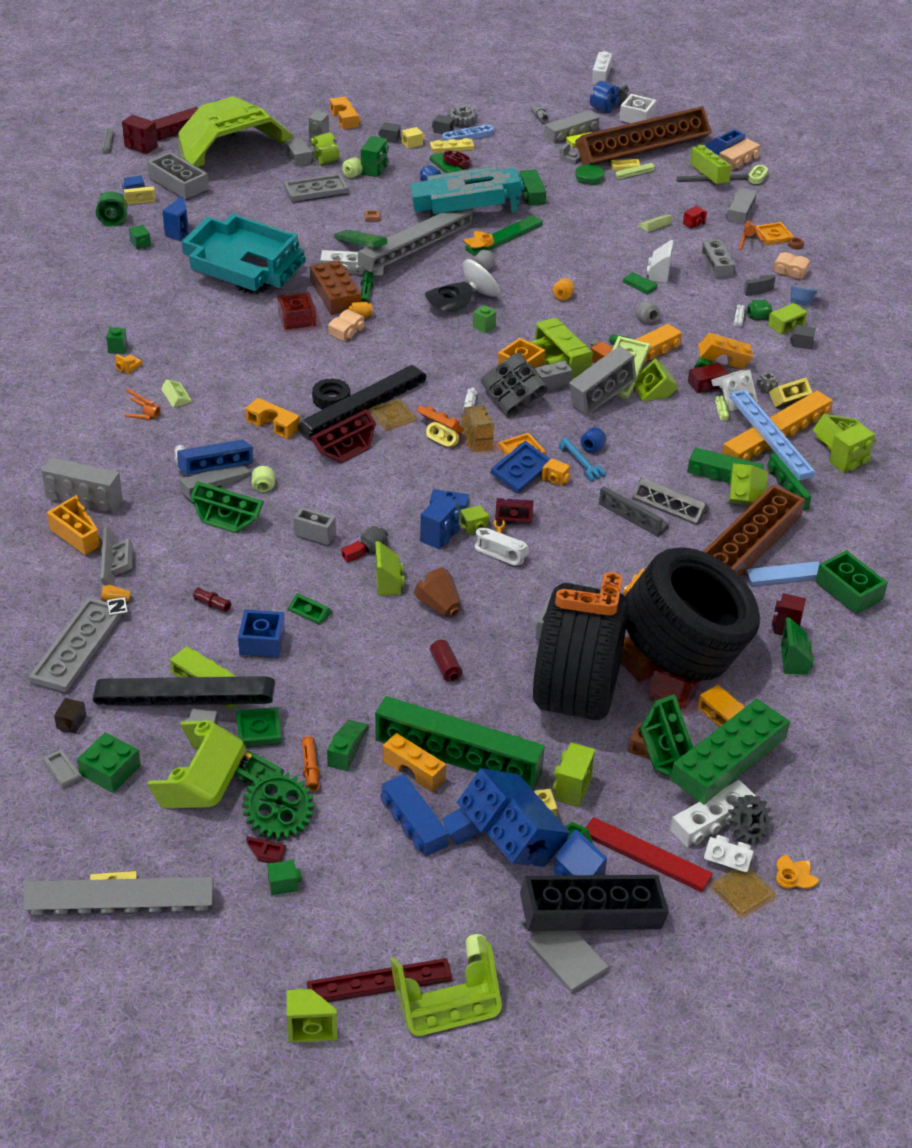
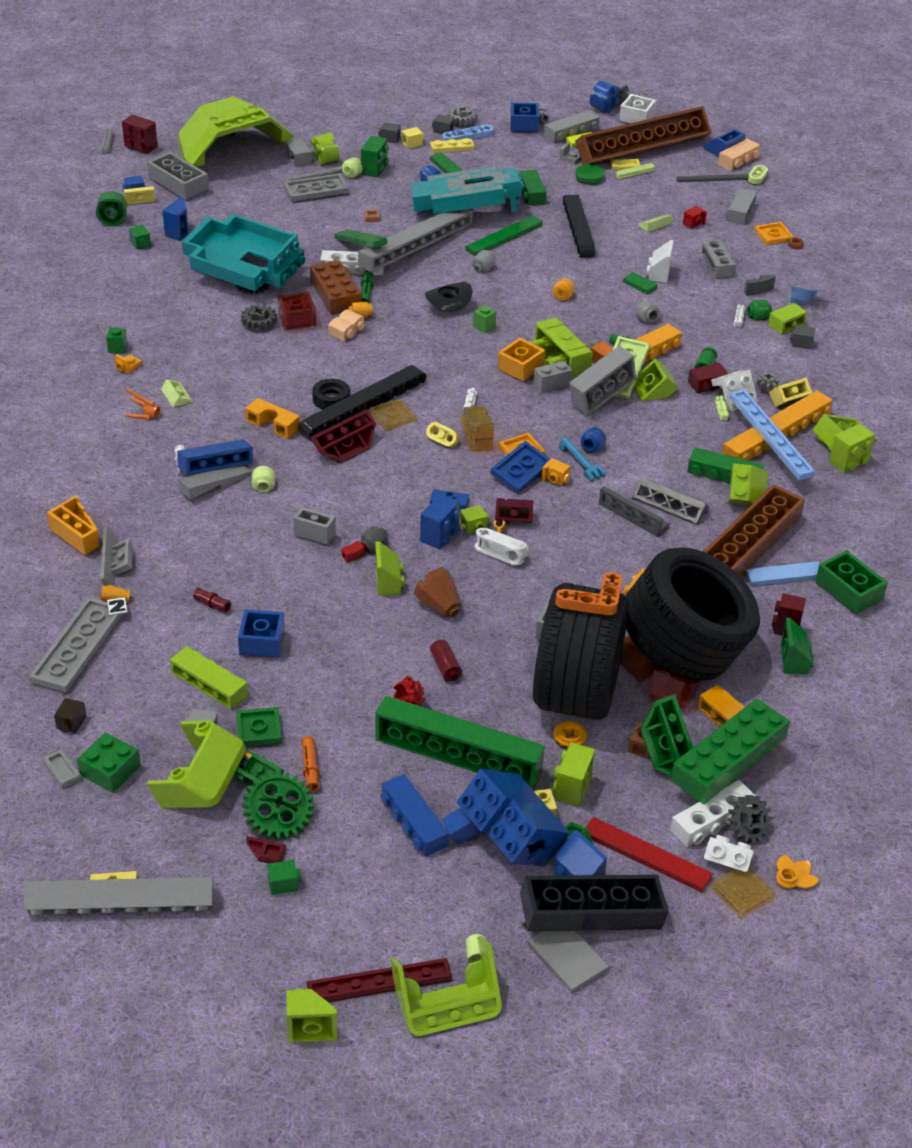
(93, 485): light grey brick -> none
(172, 124): dark red brick -> none
(184, 691): black beam -> none
(224, 507): green wedge -> none
(258, 317): none -> dark grey gear
(309, 609): green slope -> none
(318, 124): light grey brick -> none
(318, 173): none -> light grey bar
(345, 744): green slope -> none
(346, 113): light orange arch -> none
(409, 691): none -> red hair
(427, 769): light orange arch -> none
(440, 417): orange plate -> none
(457, 159): dark red tile -> none
(480, 240): light orange plate -> none
(480, 279): white dish -> none
(514, 384): dark grey connector -> none
(524, 117): none -> blue brick
(568, 728): none -> light orange gear
(579, 225): none -> black beam
(601, 67): white brick -> none
(710, 164): lime brick -> none
(737, 352): light orange arch -> none
(749, 230): orange plant -> none
(787, 479): green plate -> none
(792, 266): light nougat brick -> none

